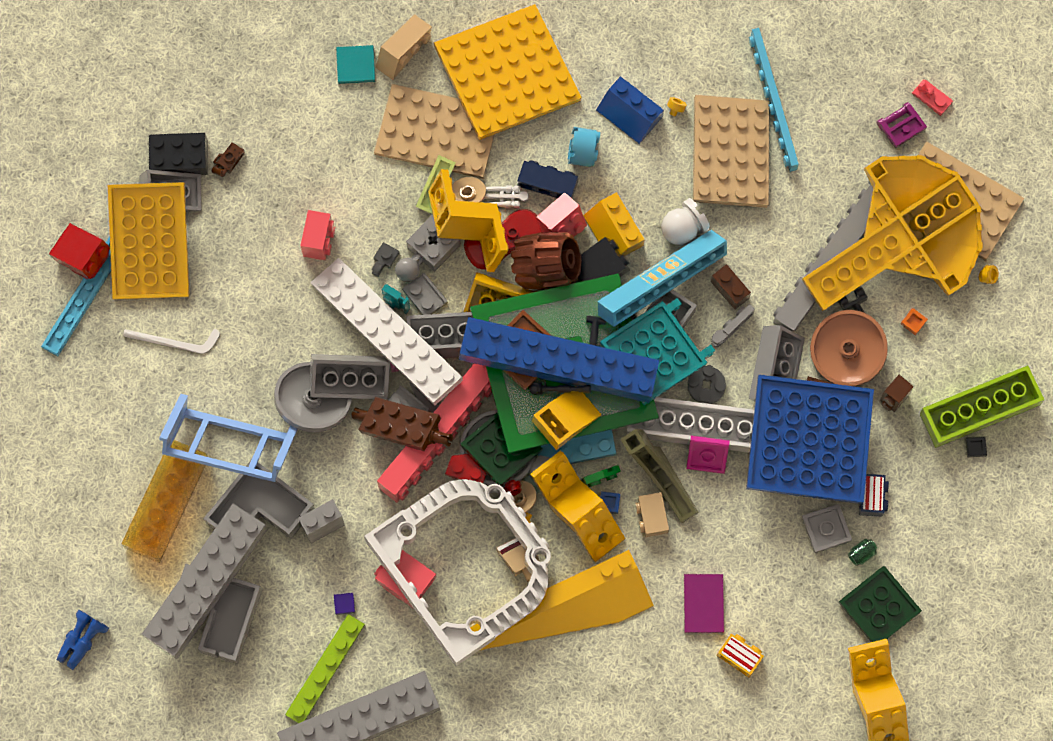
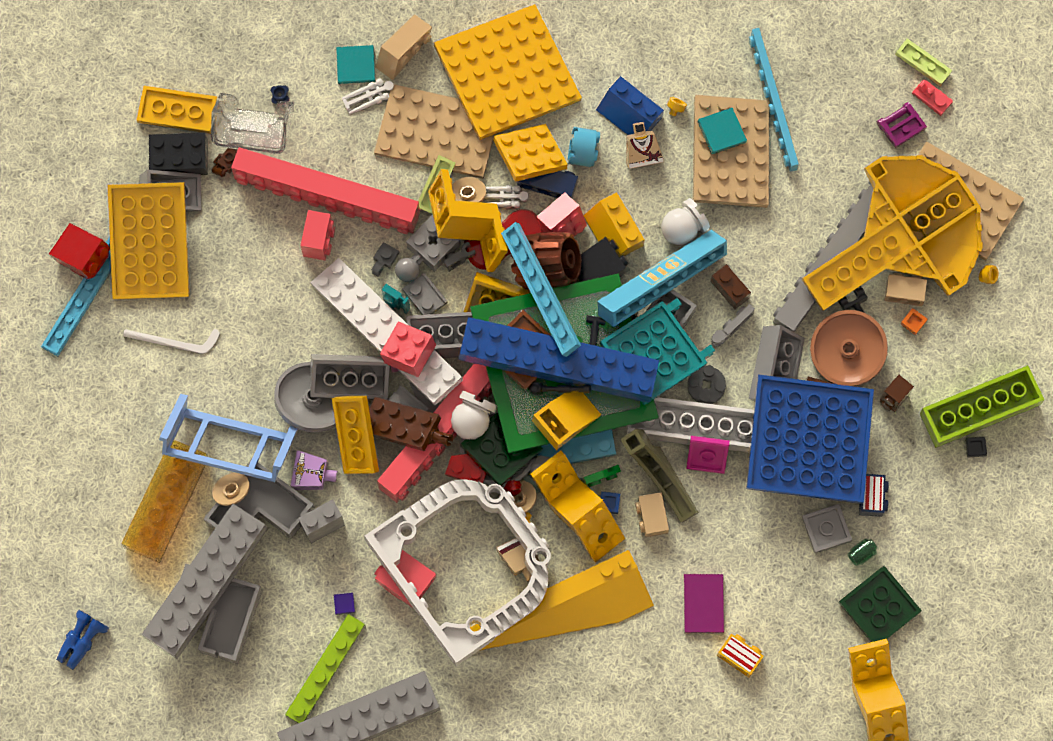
(176, 109): none -> yellow plate
(231, 489): none -> tan dish
(250, 128): none -> clear windscreen
(275, 90): none -> dark blue plate
(311, 472): none -> lavender torso
(325, 190): none -> coral brick
(355, 434): none -> yellow plate
(373, 85): none -> white piece
(408, 349): none -> coral brick
(456, 259): none -> dark grey plate
(471, 417): none -> white tile
(530, 152): none -> yellow plate
(541, 289): none -> medium azure plate
(642, 148): none -> torso
(722, 130): none -> teal tile
(905, 289): none -> tan brick
(923, 62): none -> yellowish green plate

